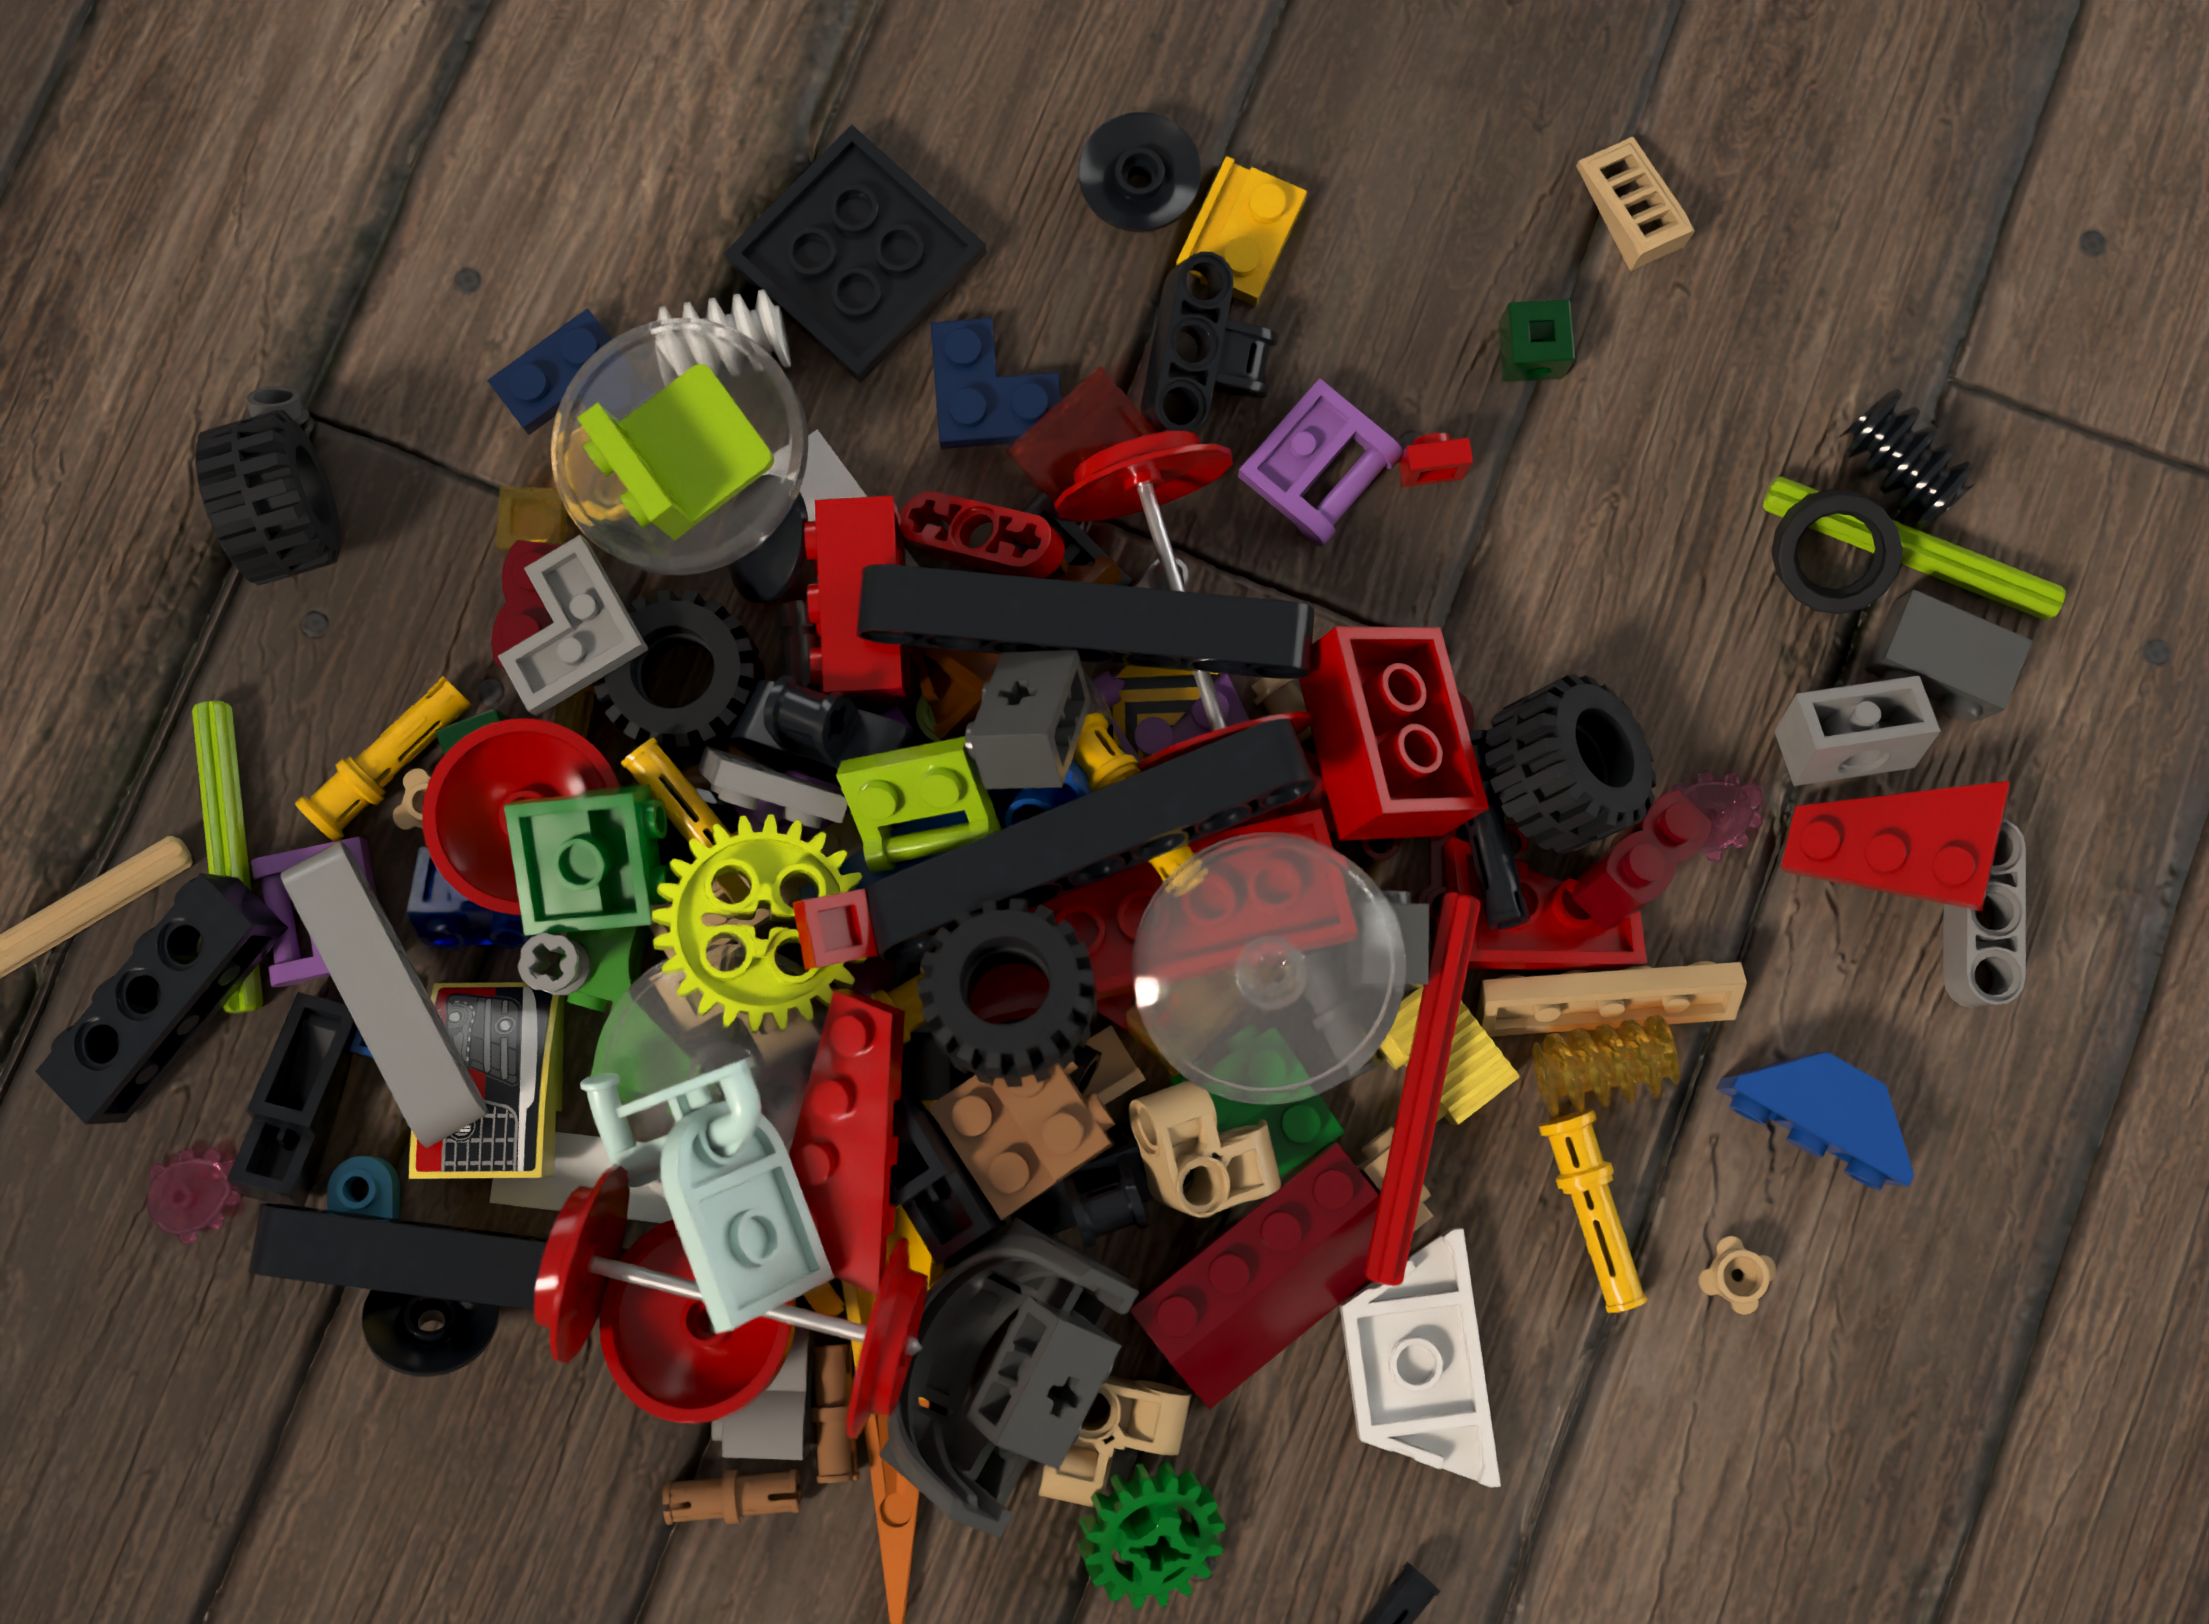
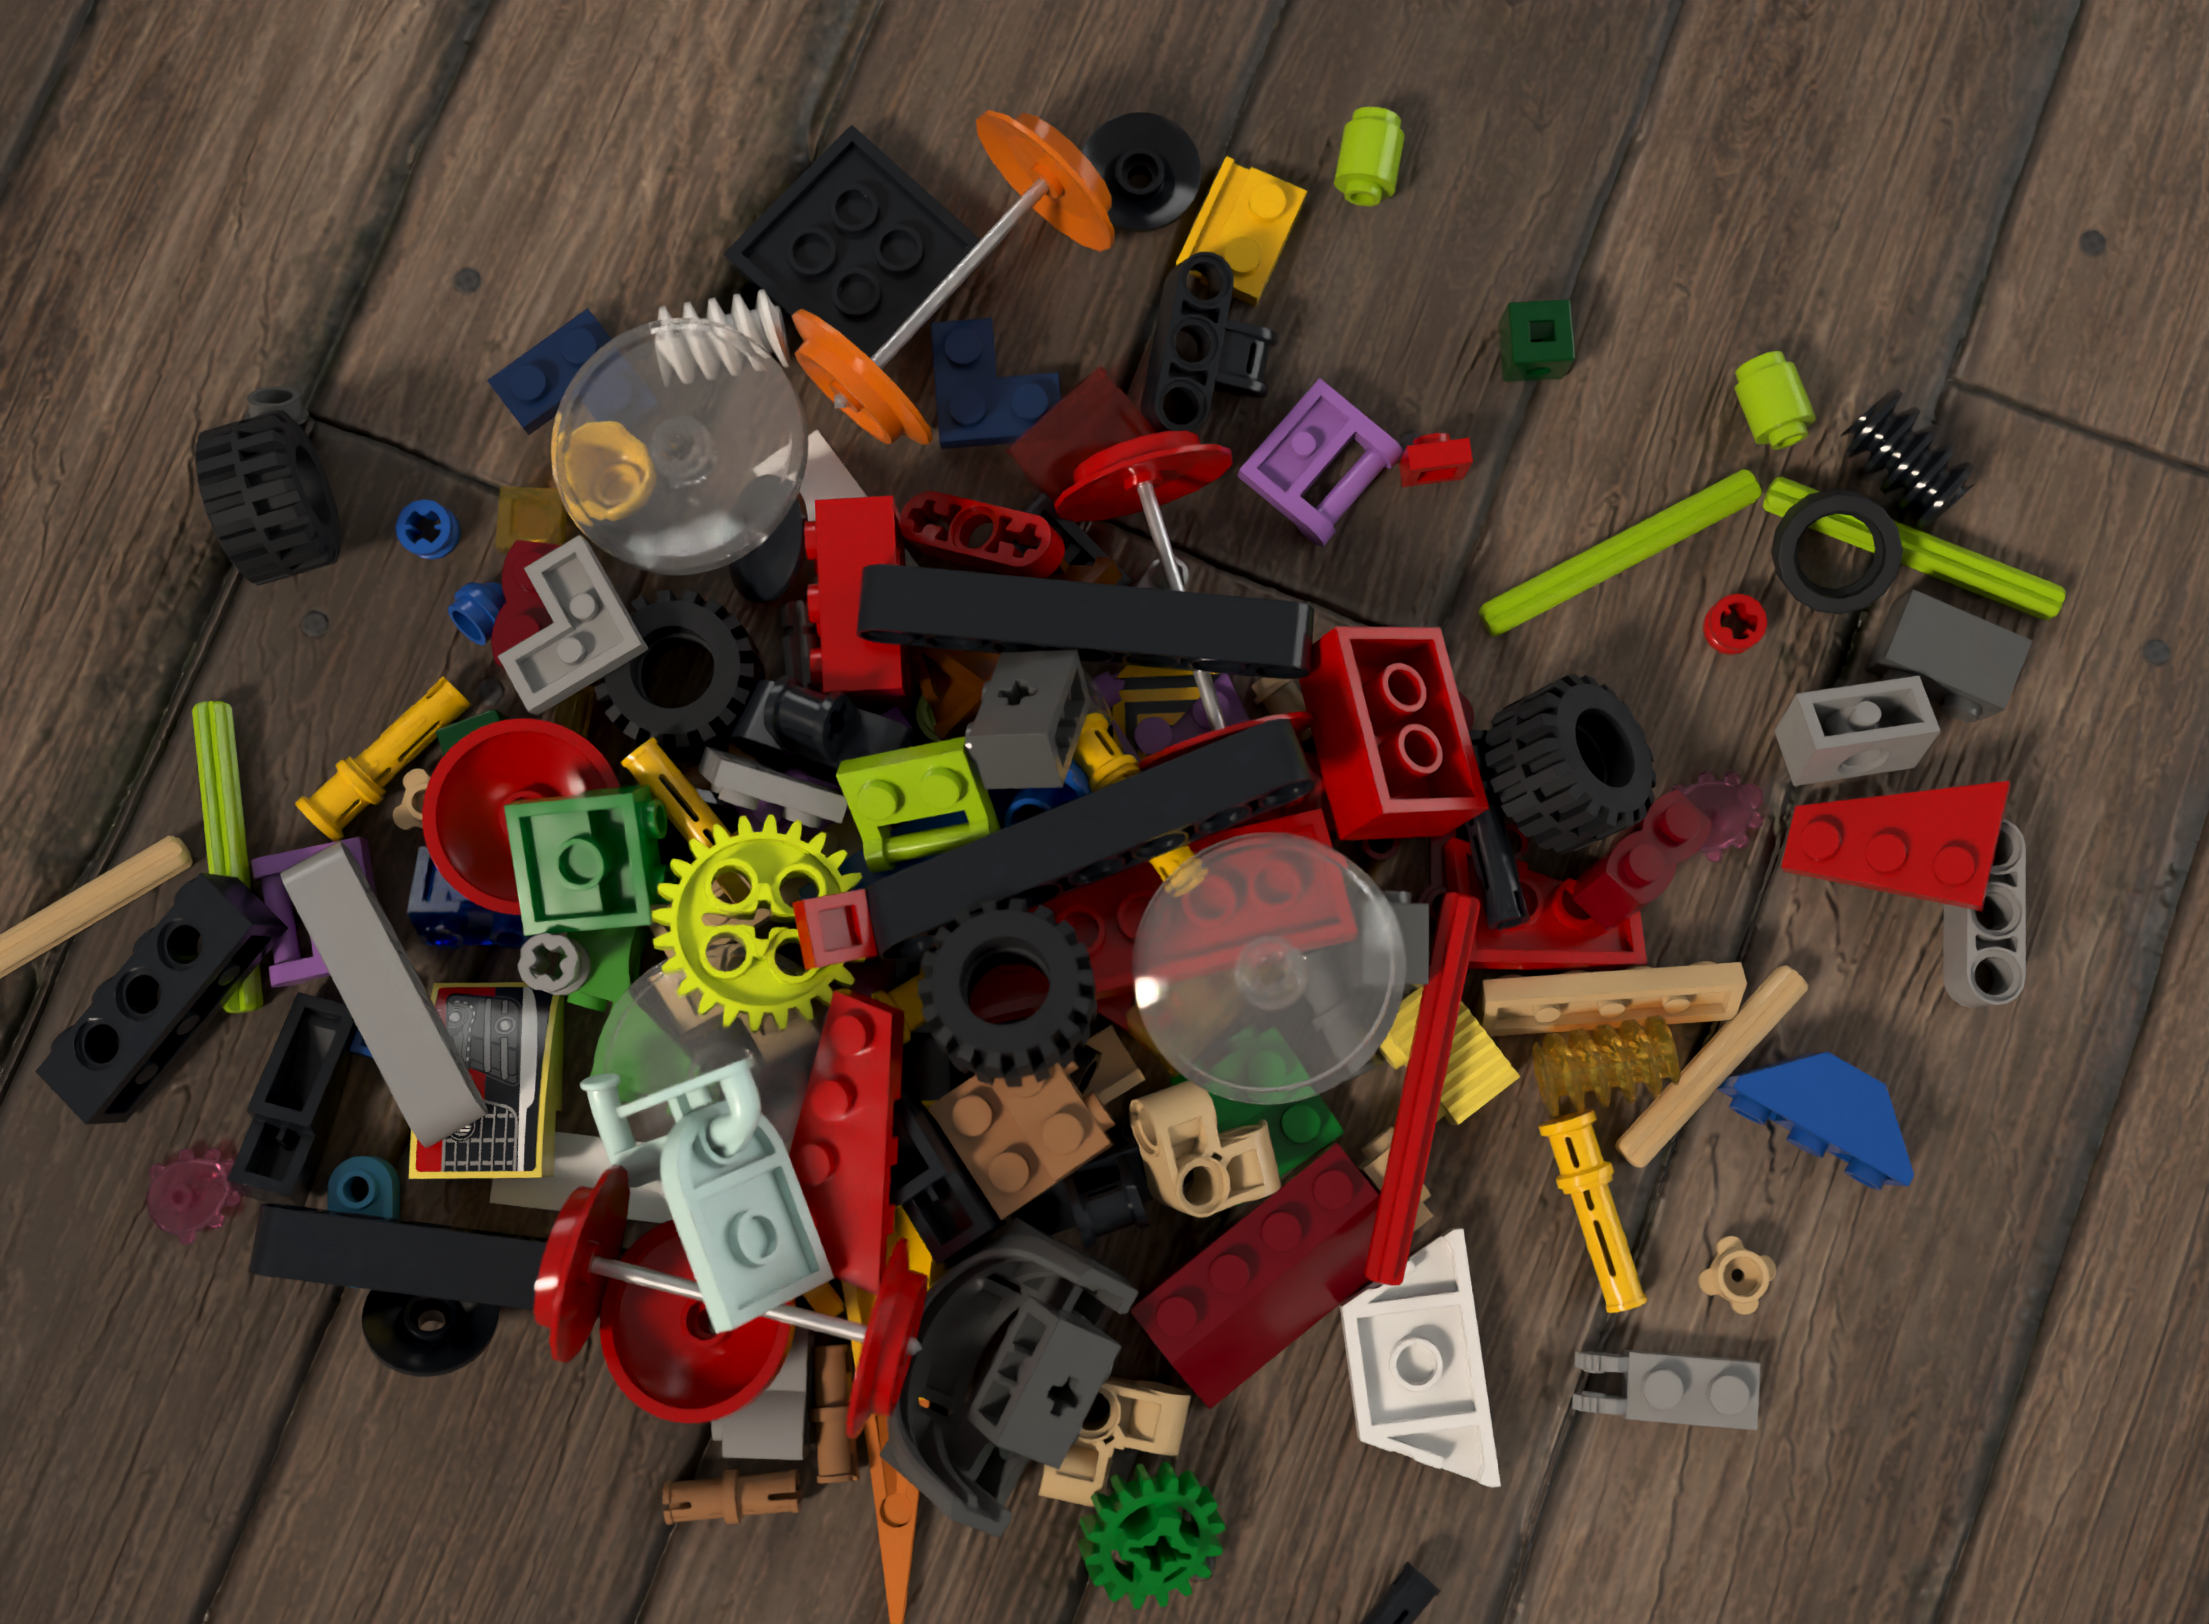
(449, 529): none -> blue bush
(477, 609): none -> blue plate
(678, 451): lime bracket -> none
(1051, 180): none -> orange axle
(1369, 156): none -> lime brick
(1619, 552): none -> lime axle
(1664, 208): tan slope -> none
(1675, 1388): none -> light grey hinge
(1711, 1066): none -> tan axle
(1746, 610): none -> red bush
(1774, 400): none -> lime brick

